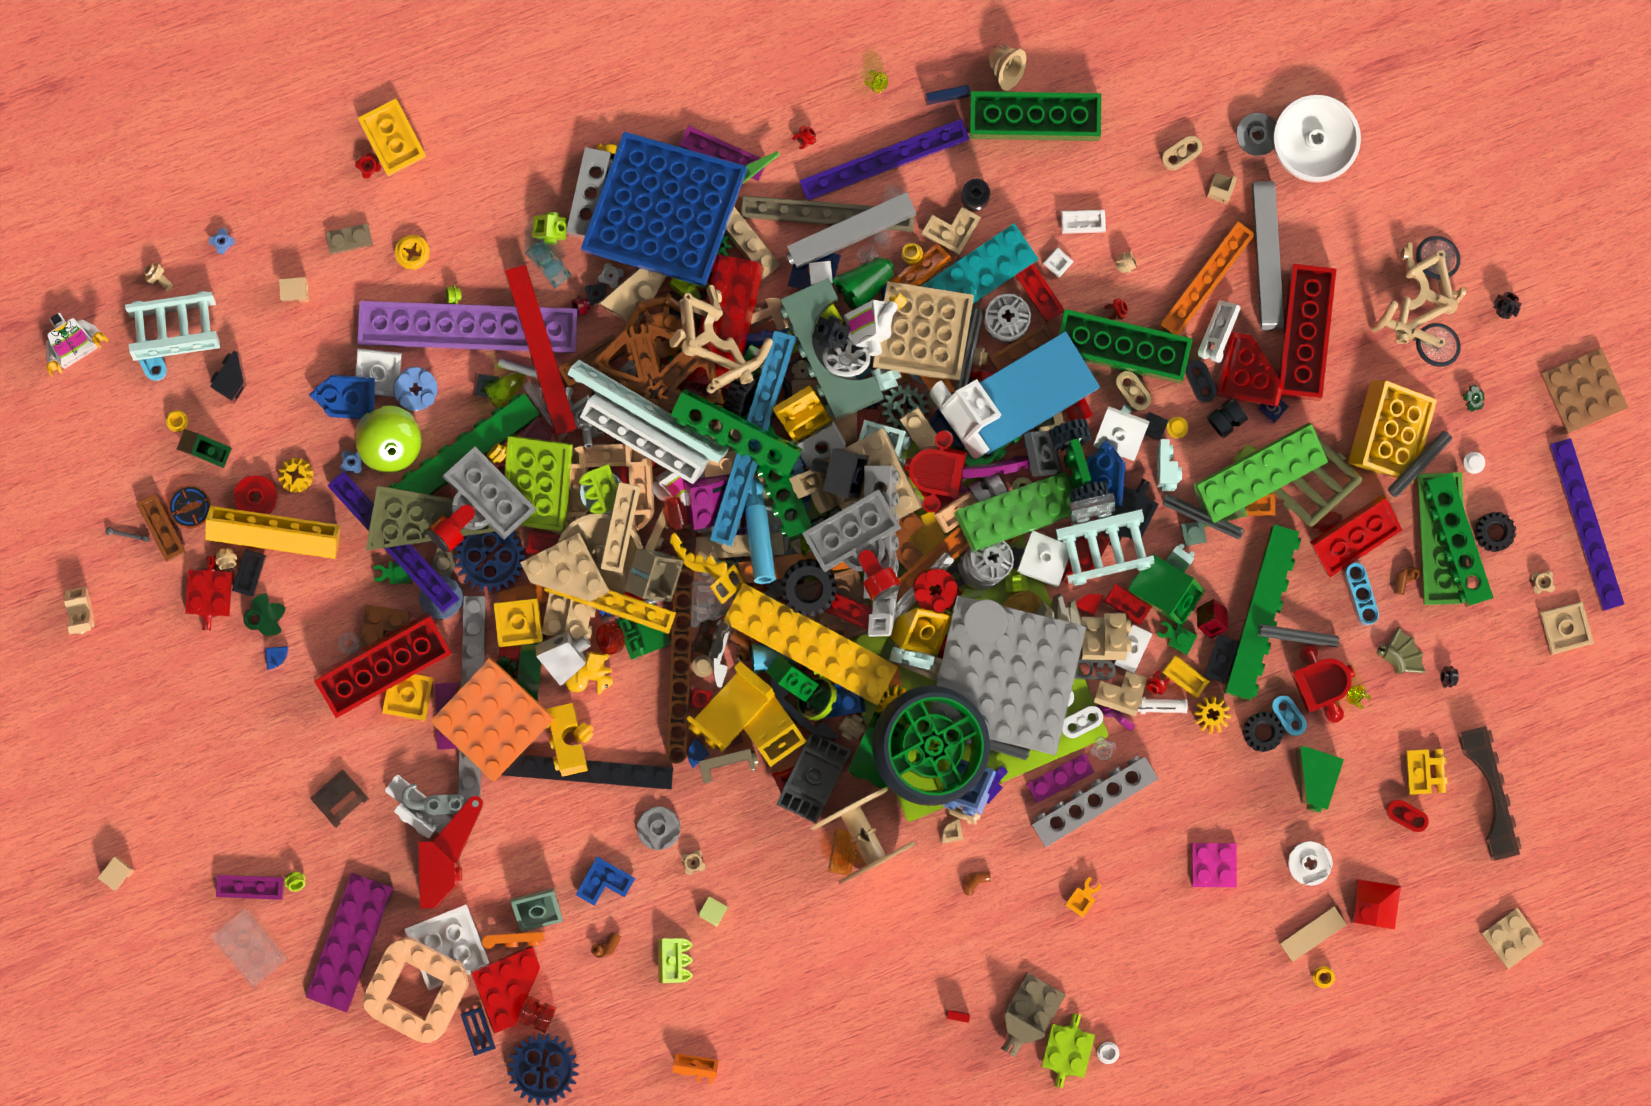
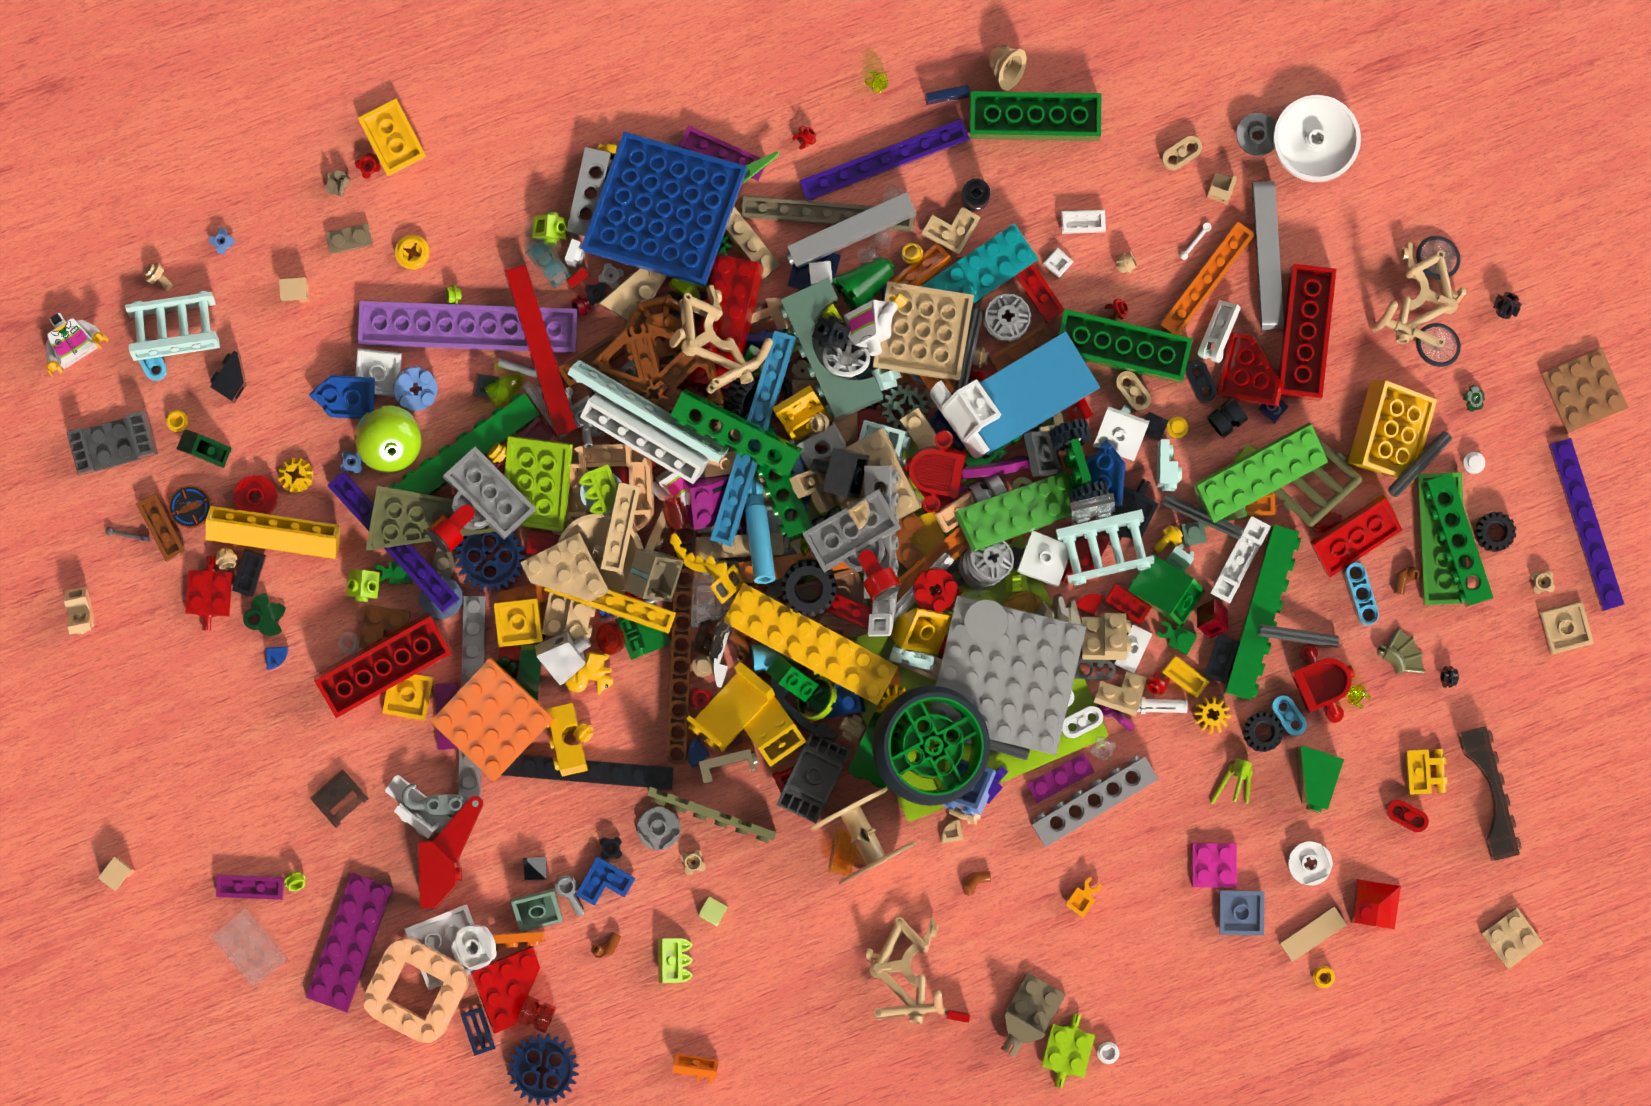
(112, 443): none -> dark grey plate
(337, 182): none -> dark tan arm
(363, 584): none -> lime brick
(486, 947): none -> white plate
(535, 868): none -> black slope
(566, 887): none -> light grey plate
(574, 254): none -> white plate
(577, 278): none -> red tile
(615, 843): none -> black plate
(702, 812): none -> olive wing
(819, 422): none -> tan plate
(860, 513): none -> tan tile
(882, 967): none -> tan piece
(1172, 535): none -> yellow plate
(1206, 228): none -> white hinge
(1240, 559): none -> white slope
(1241, 913): none -> sand blue plate
(1242, 771): none -> lime plant

